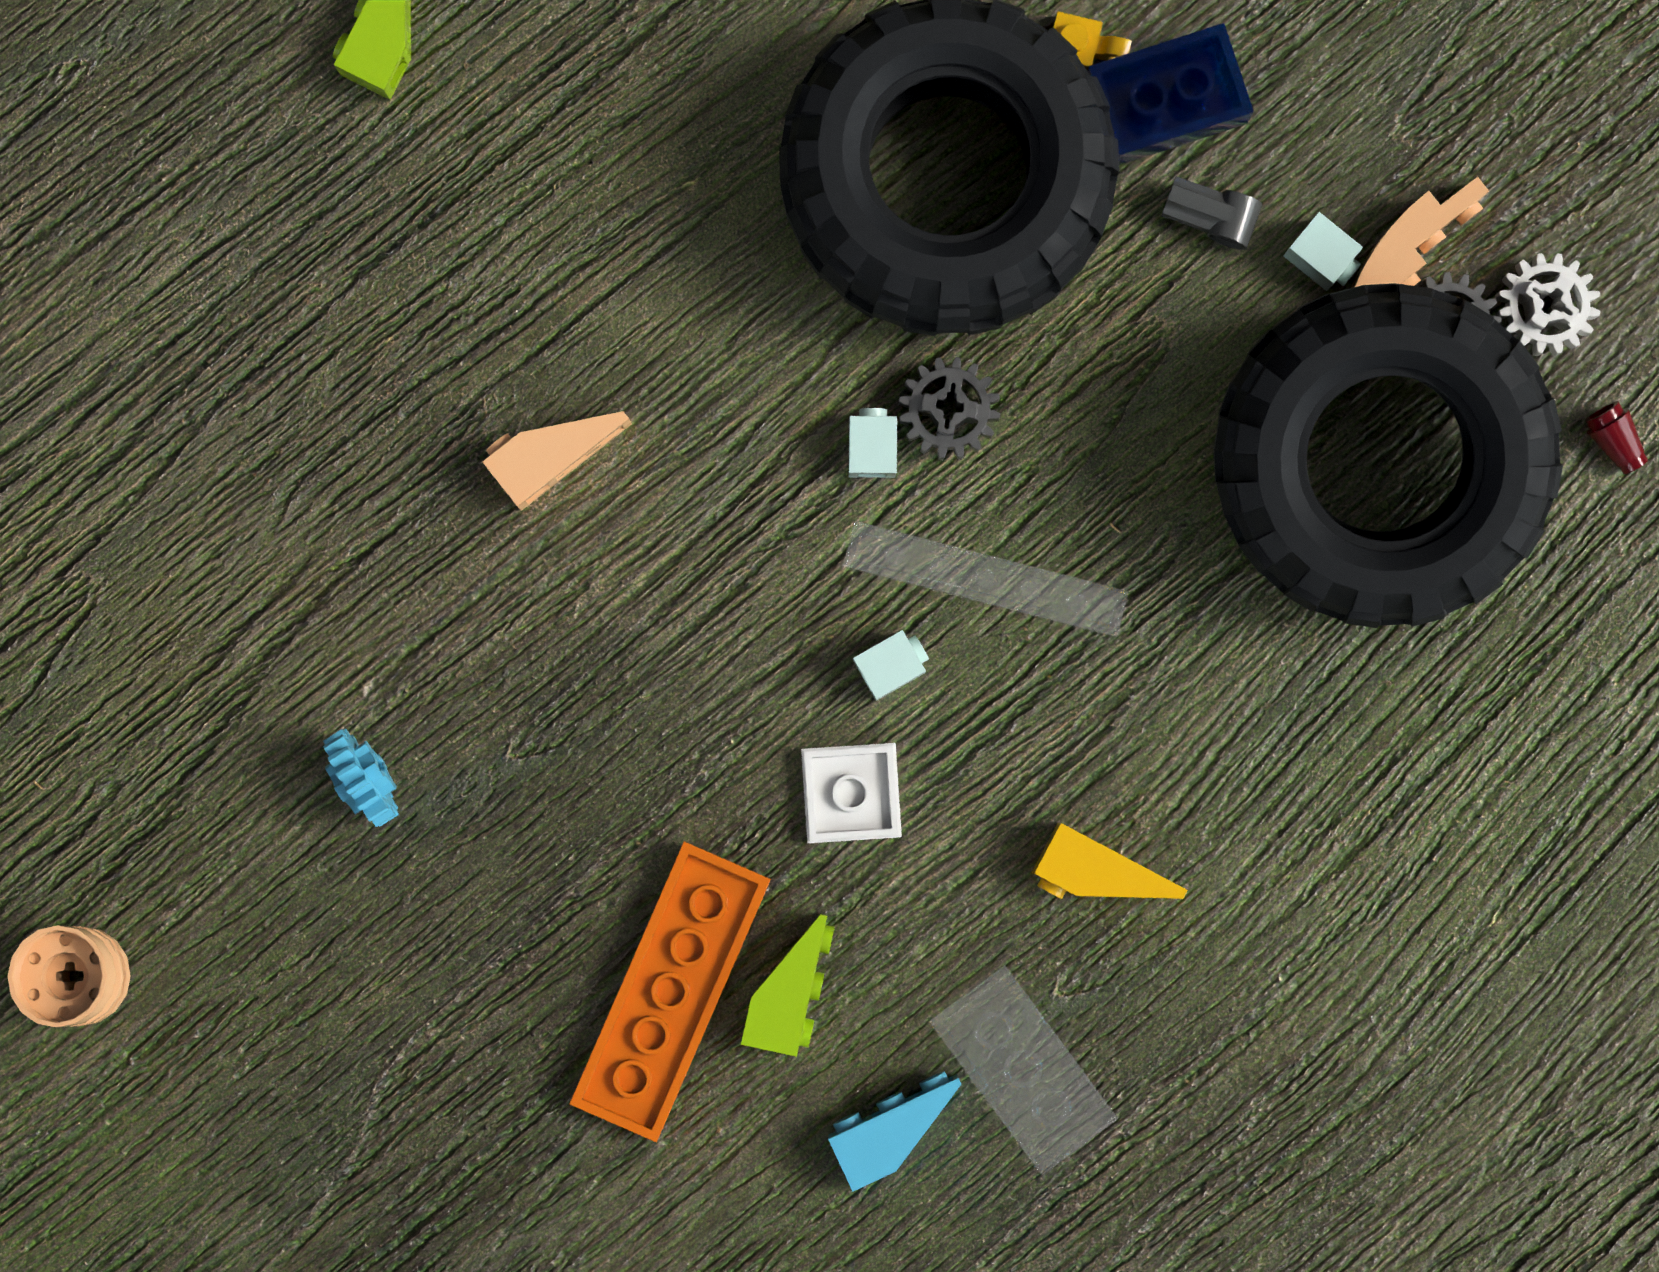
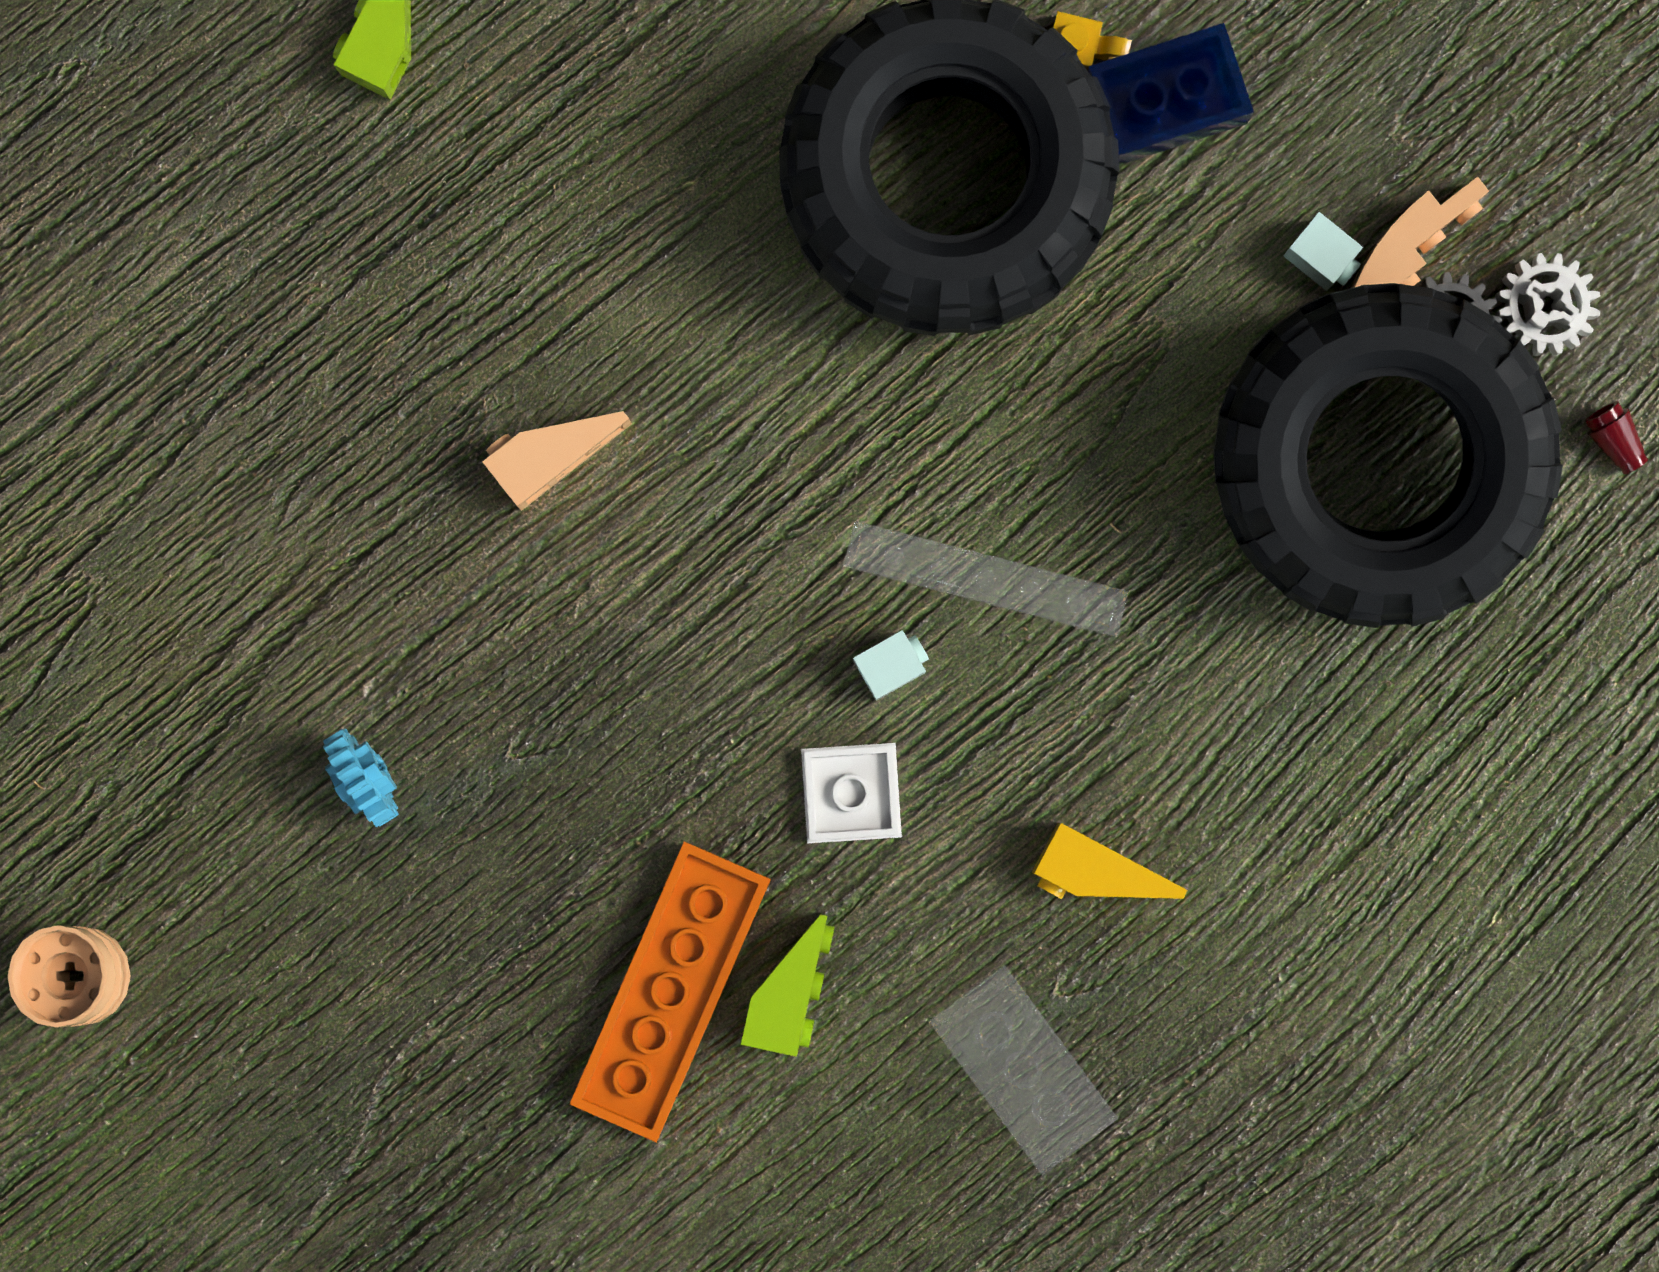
(872, 444): light aqua brick -> none
(884, 1139): medium azure slope -> none
(971, 411): flat silver gear -> none
(1224, 216): dark grey piece -> none

